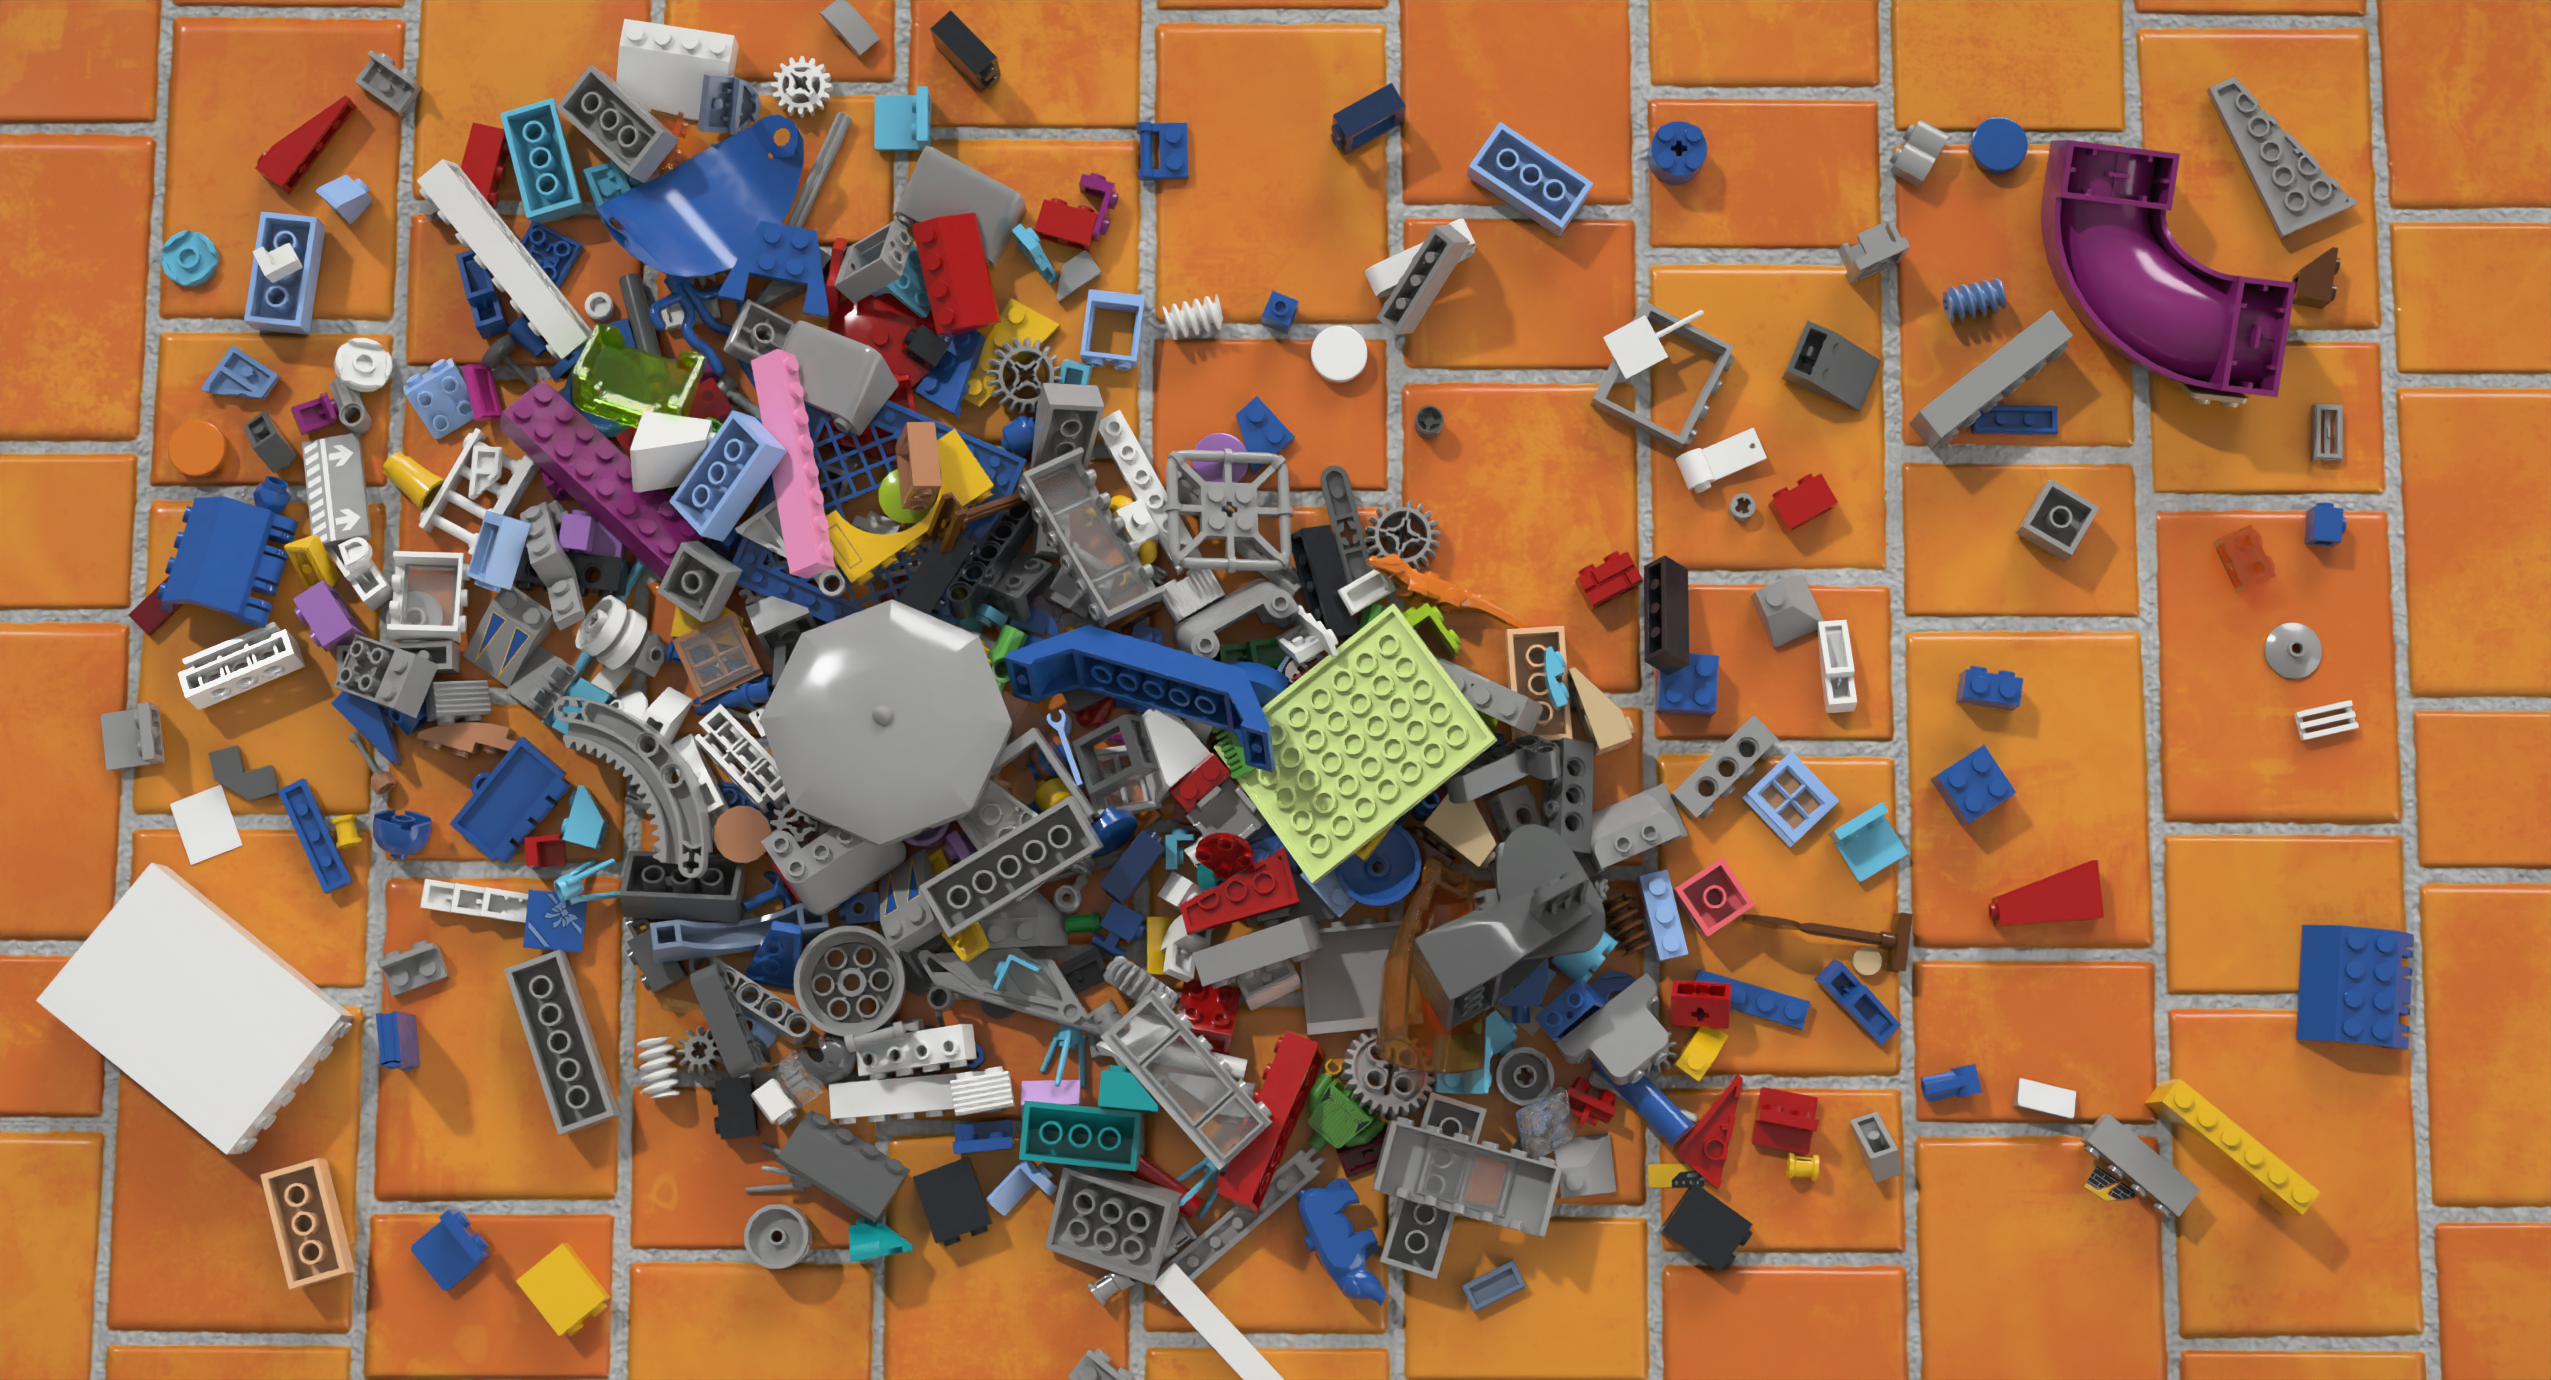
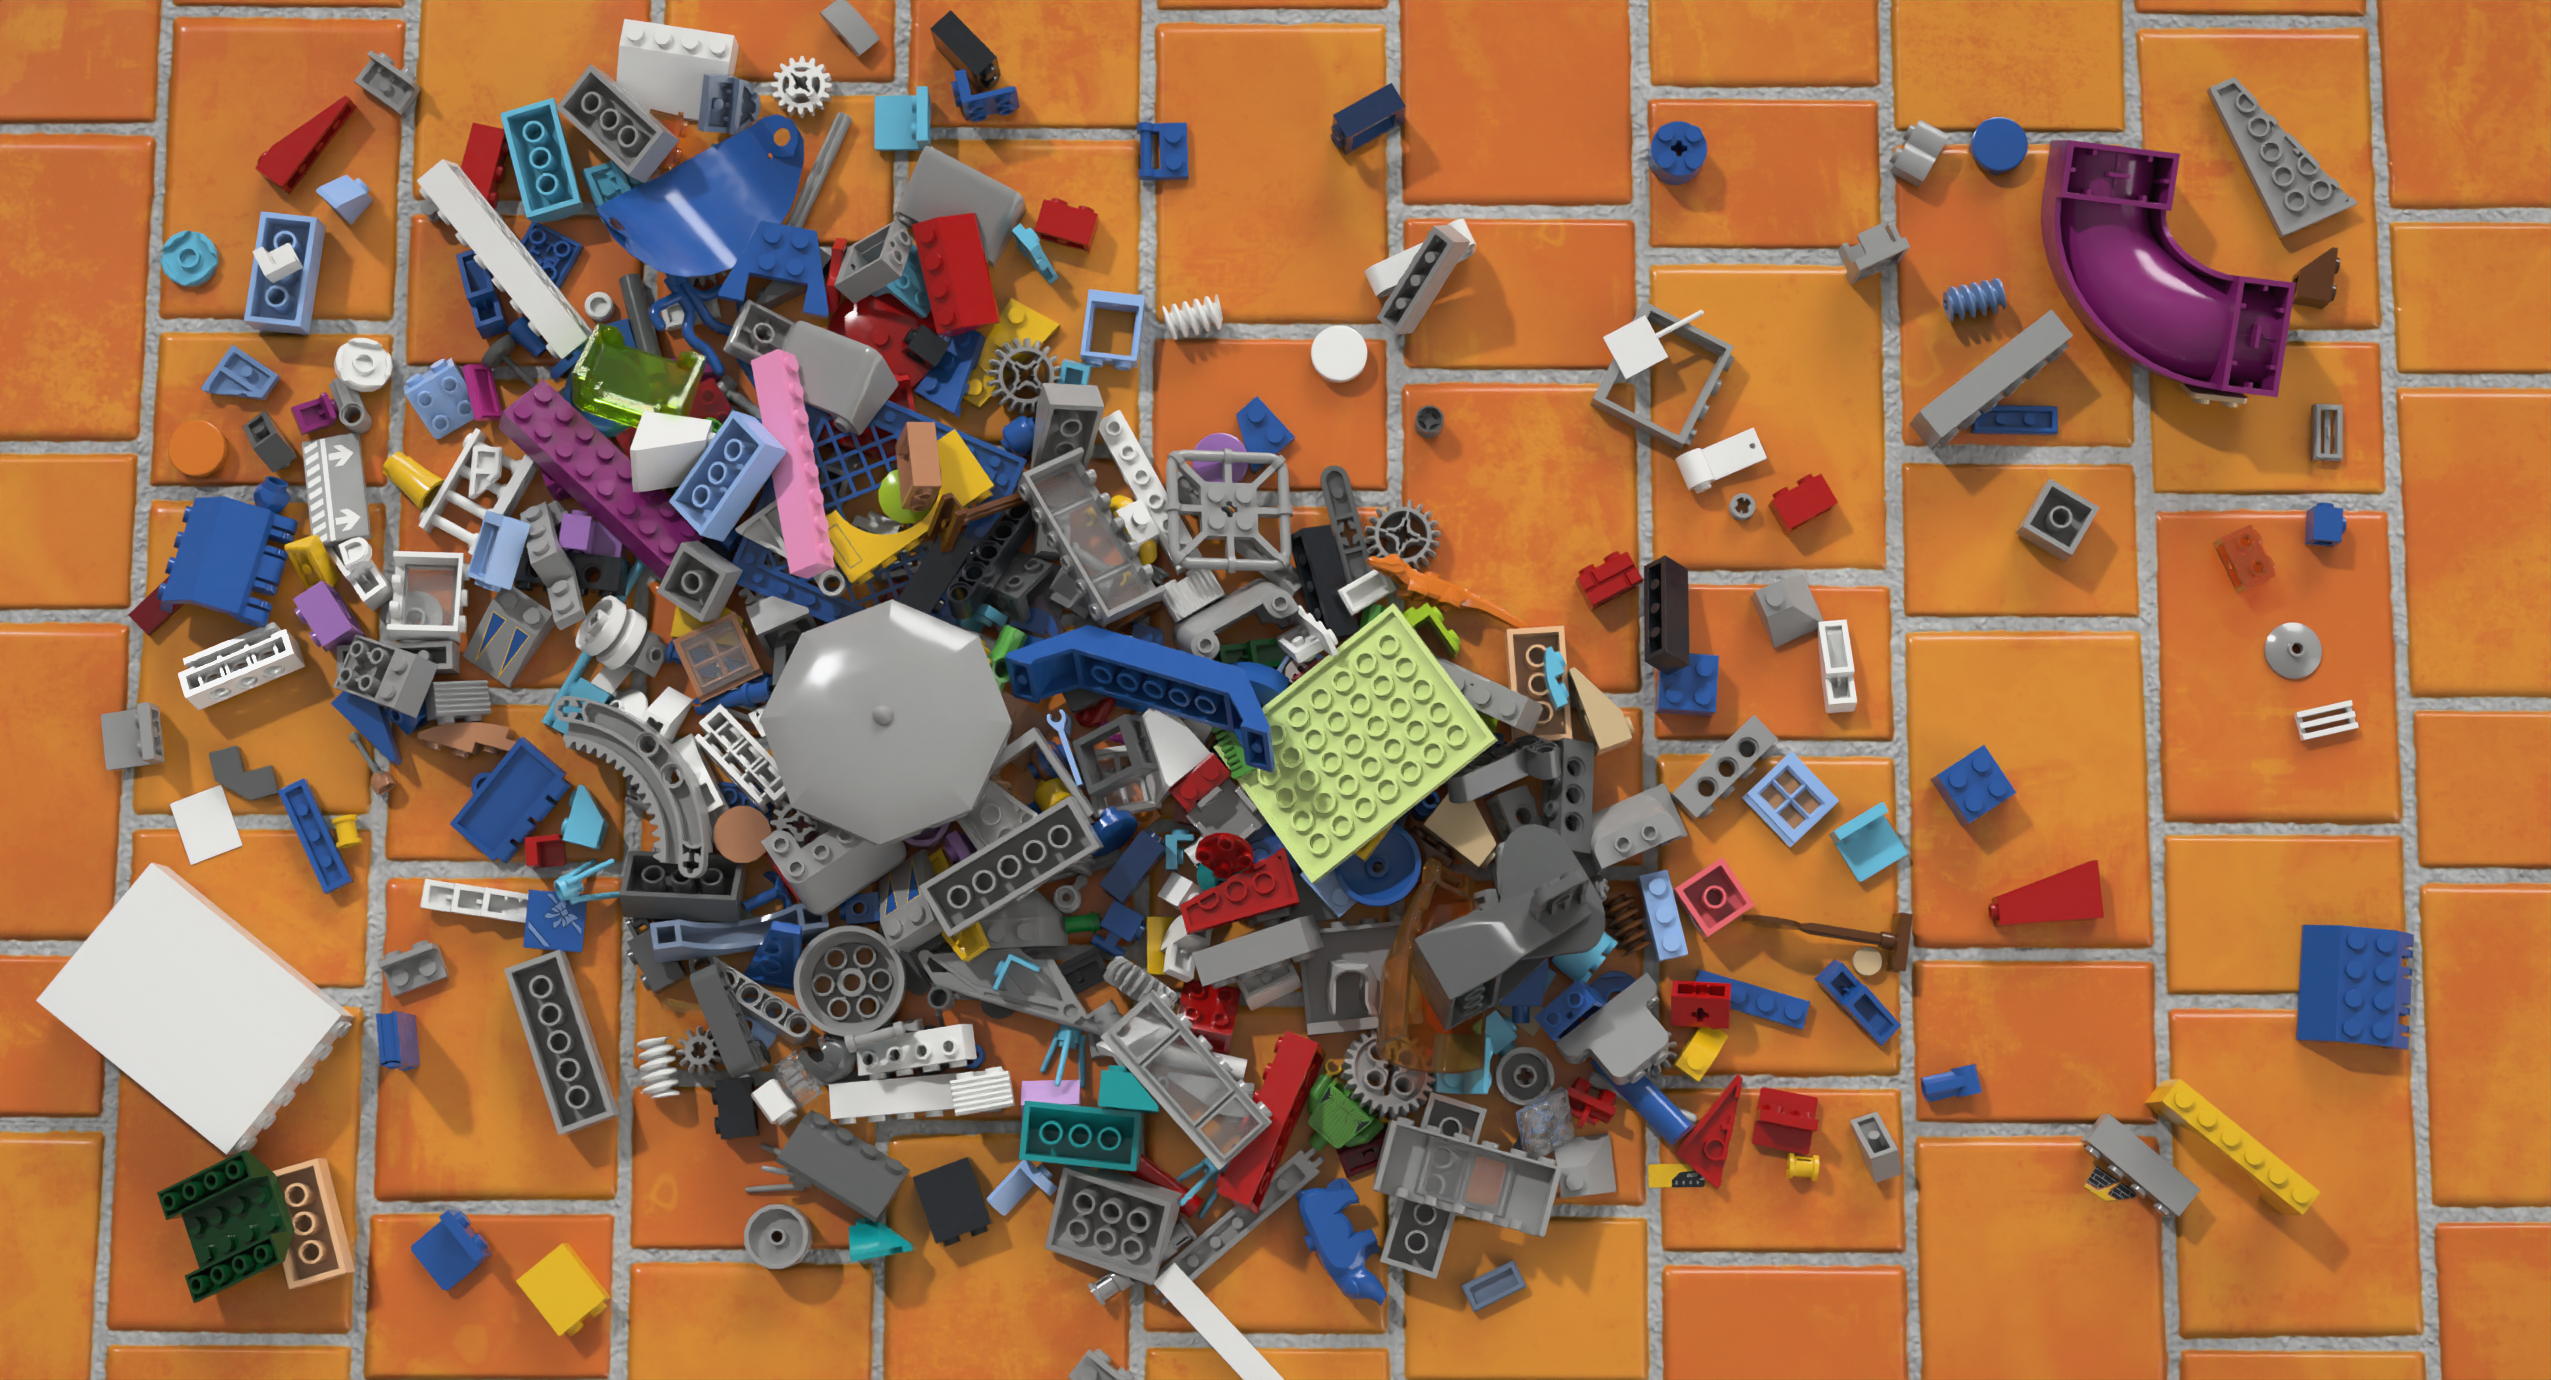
(232, 1221): none -> dark green slope
(401, 833): blue cylinder -> none
(542, 681): light grey hinge -> none
(979, 106): none -> blue bracket
(983, 1137): blue bracket -> none
(1076, 274): light grey tile -> none
(1098, 186): magenta bracket -> none
(1280, 312): blue brick -> none
(1367, 984): none -> light grey piece
(1529, 179): light blue brick -> none
(1706, 1228): black brick -> none
(1831, 366): dark grey slope -> none
(1989, 689): blue brick -> none
(2045, 1099): slope -> none

